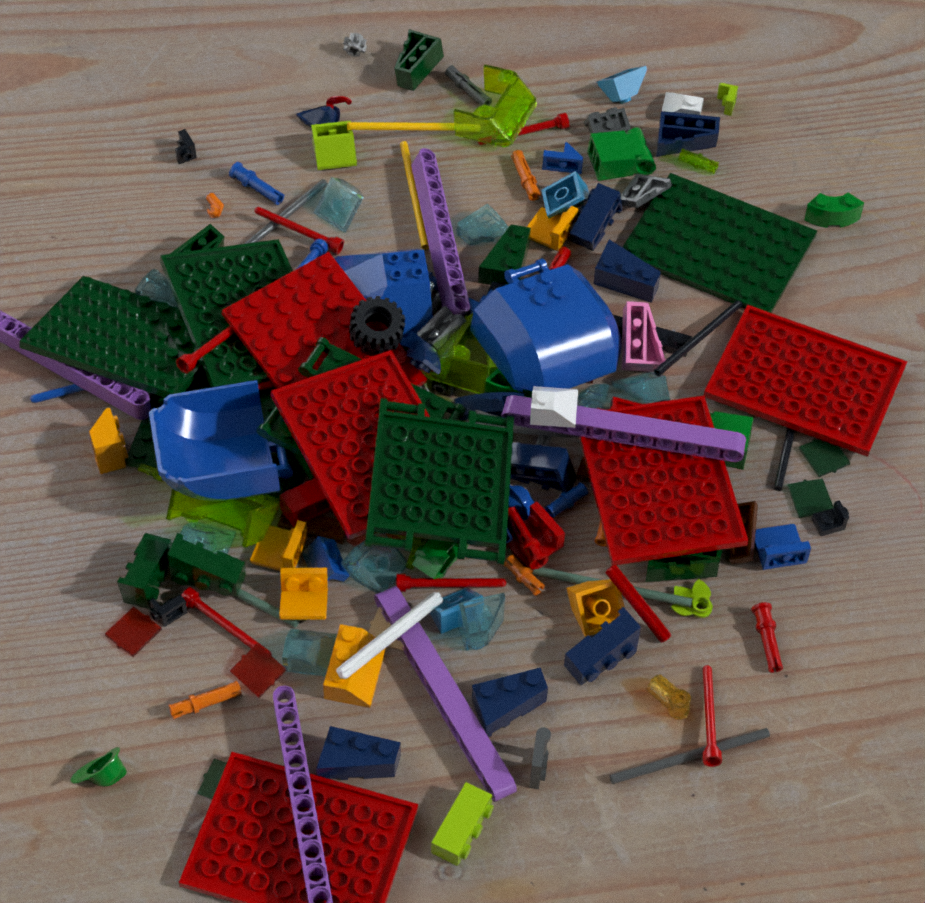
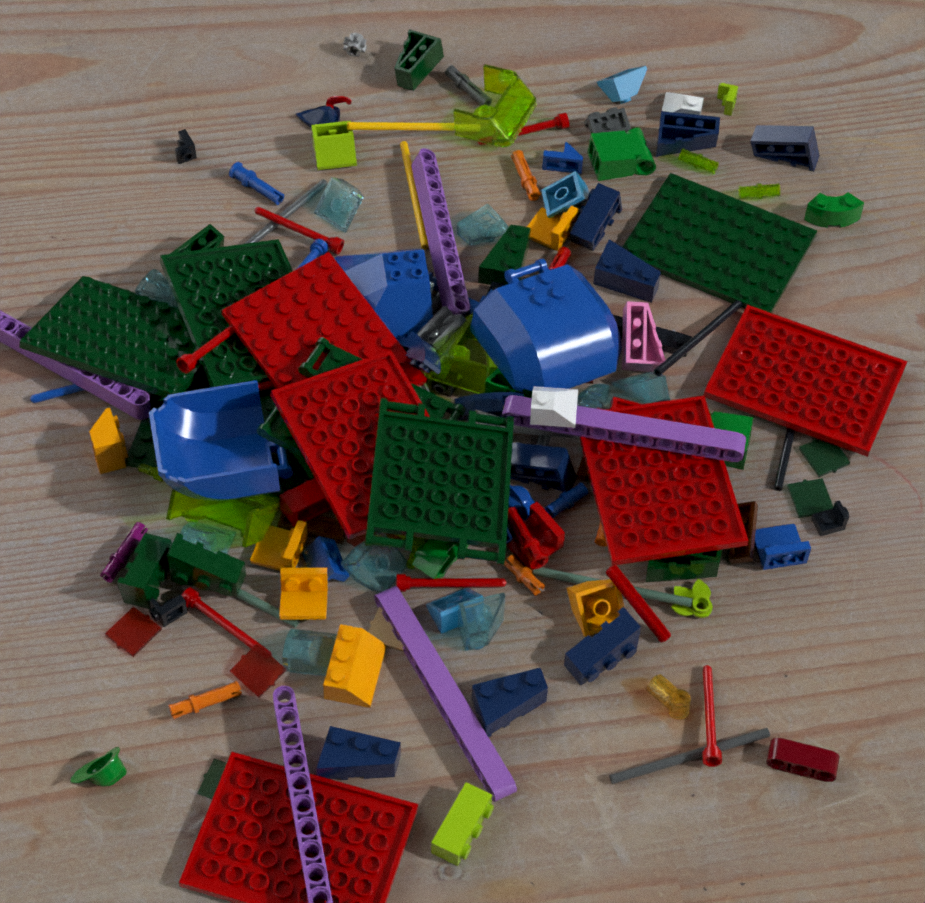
(120, 558): none -> magenta pin
(216, 205): orange arm -> none
(381, 311): black tyre -> none
(389, 635): white axle -> none
(540, 757): dark grey plate -> none
(643, 189): dark grey wing -> none
(759, 191): none -> clear neon green pin
(766, 627): red pin -> none
(787, 144): none -> dark blue wedge
(803, 759): none -> dark red beam

